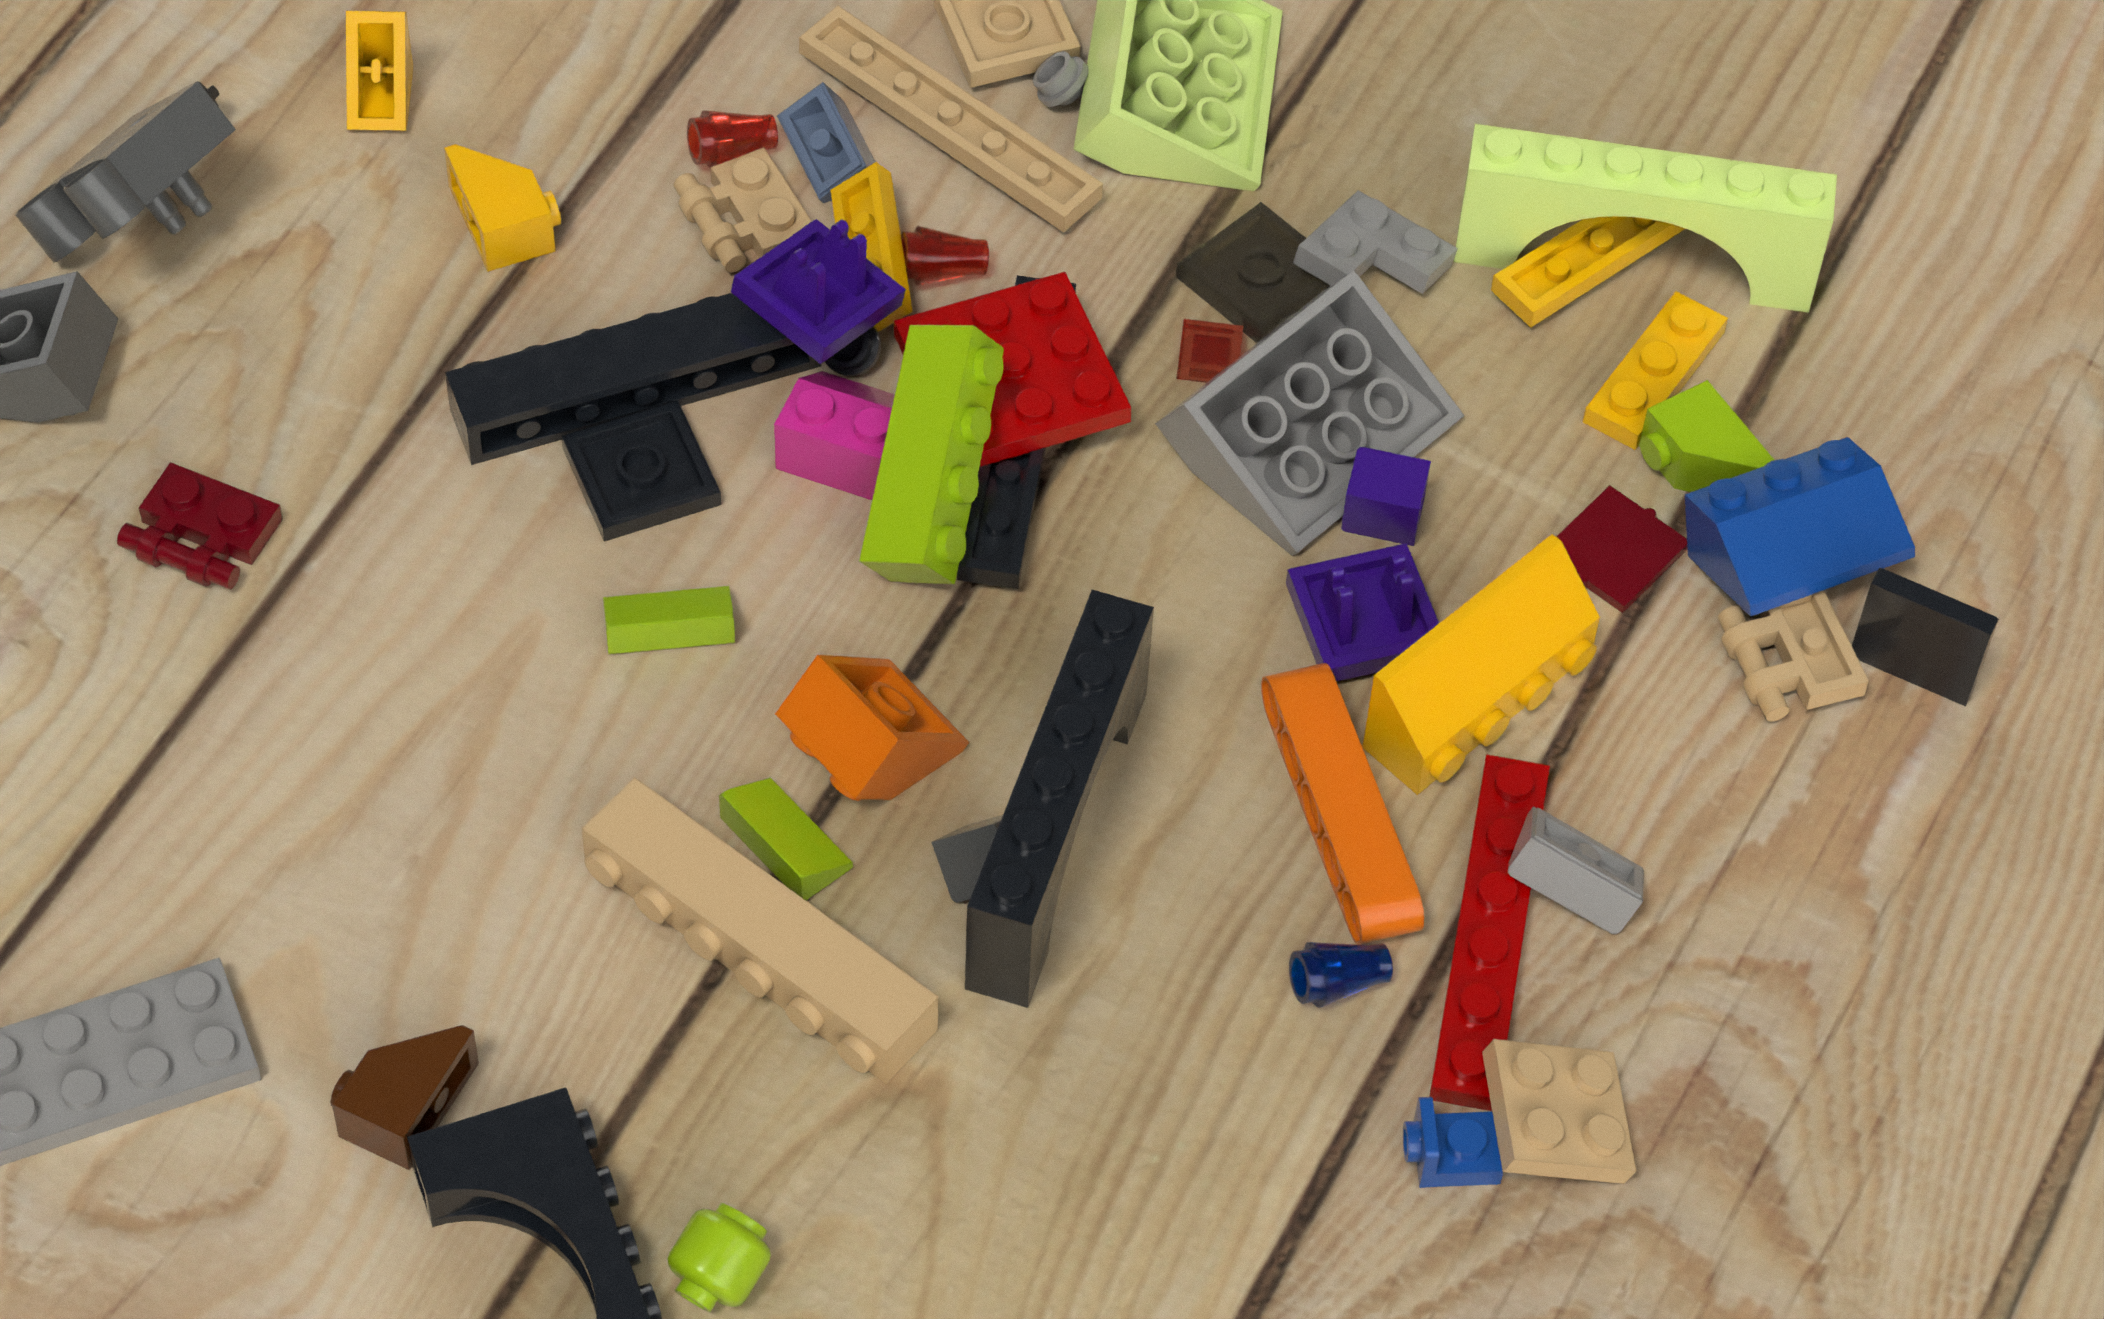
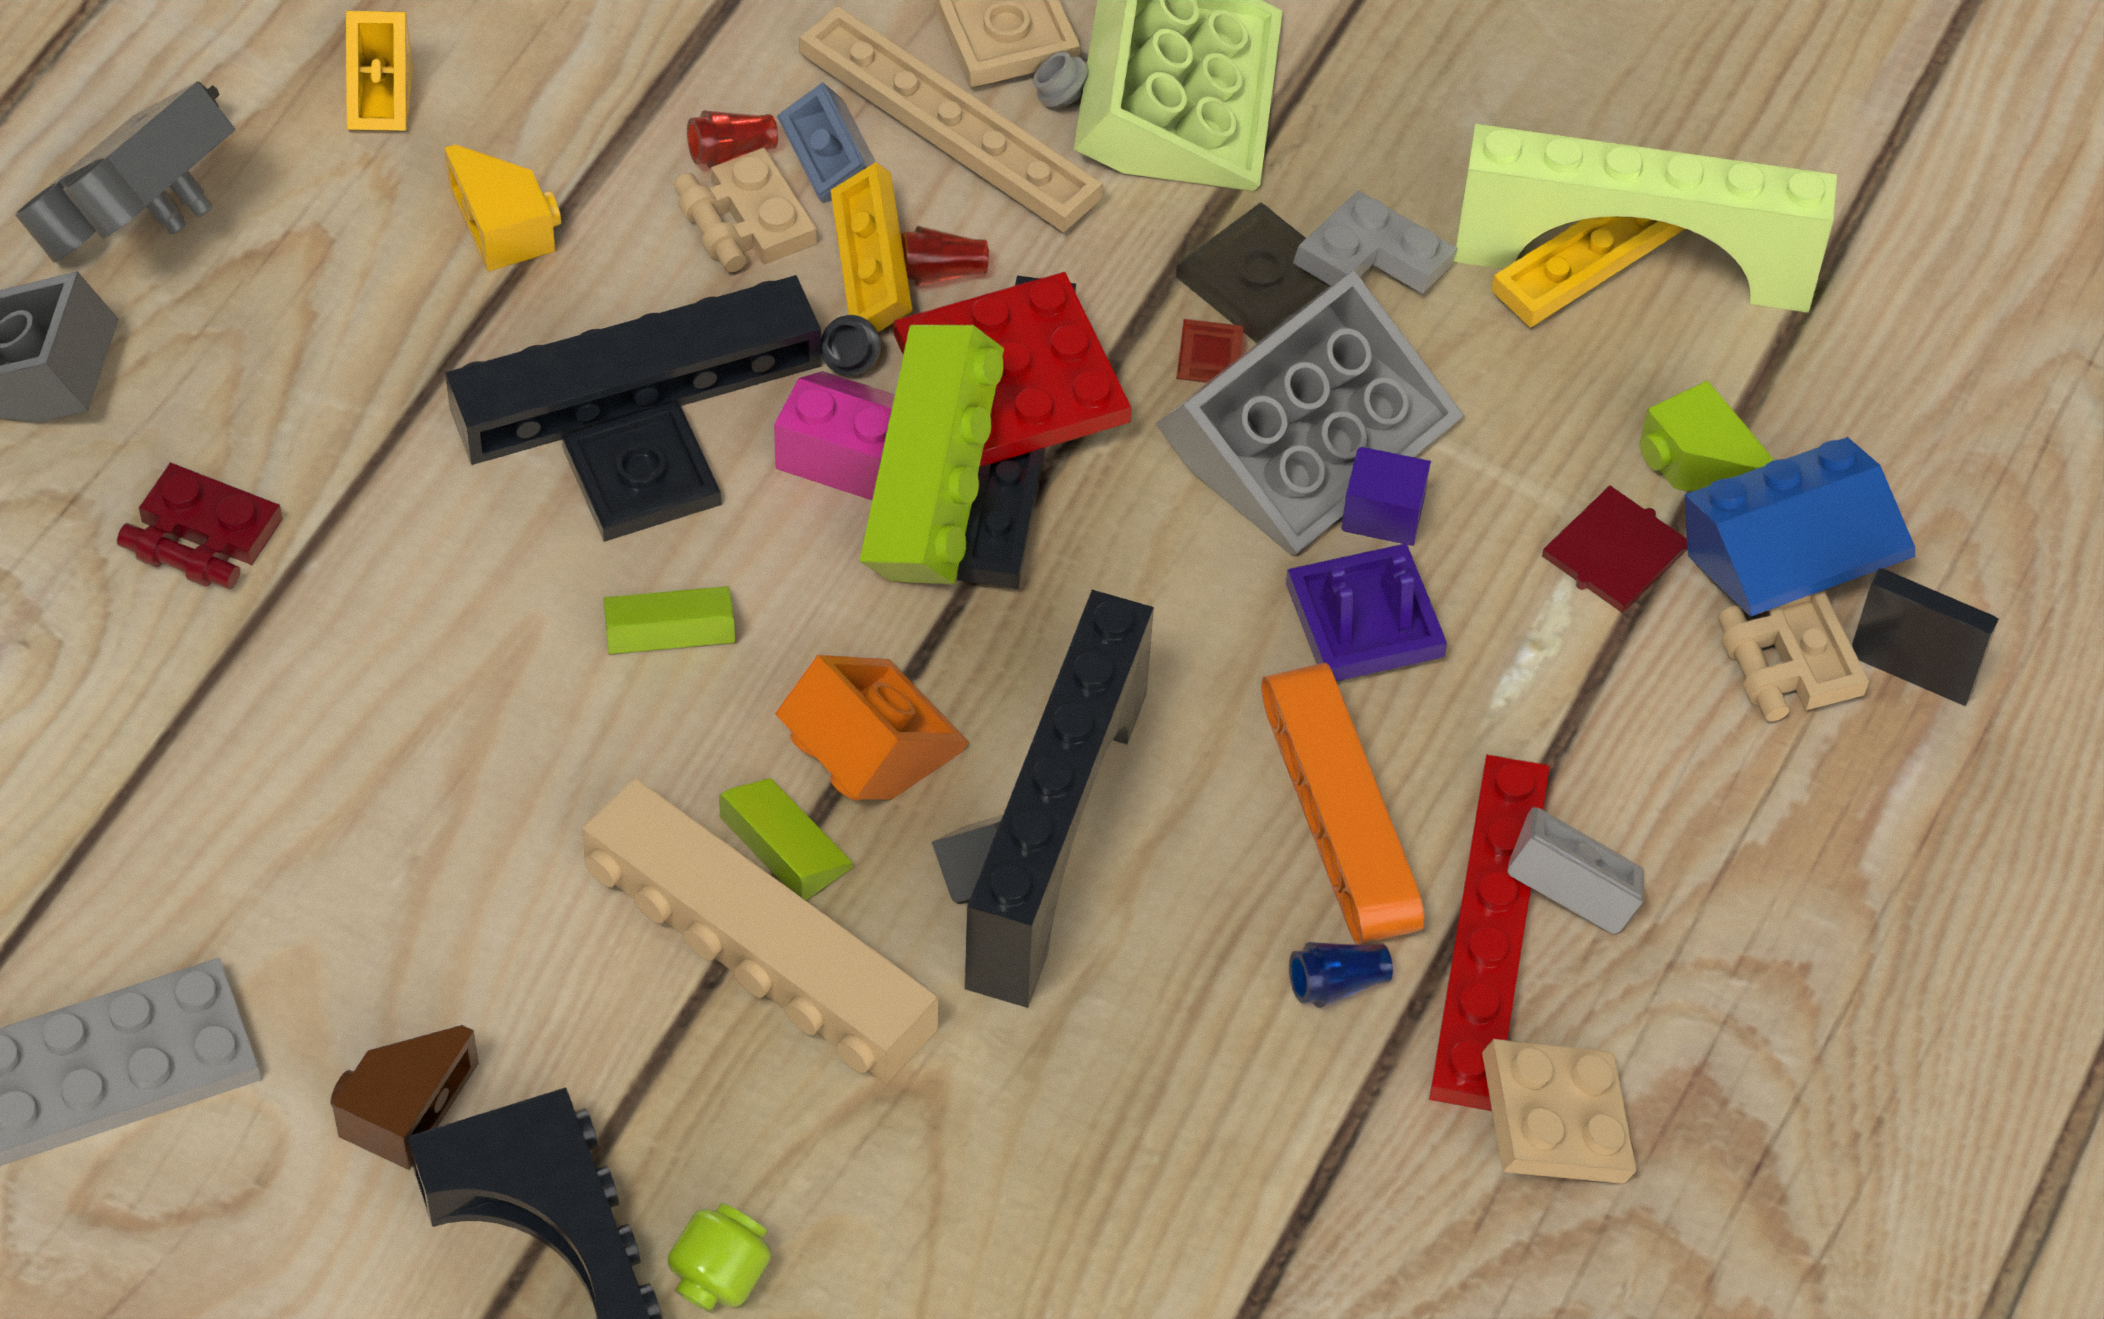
(819, 289): dark purple plate -> none
(1452, 1147): blue bracket -> none
(1481, 668): yellow slope -> none
(1655, 368): yellow plate -> none

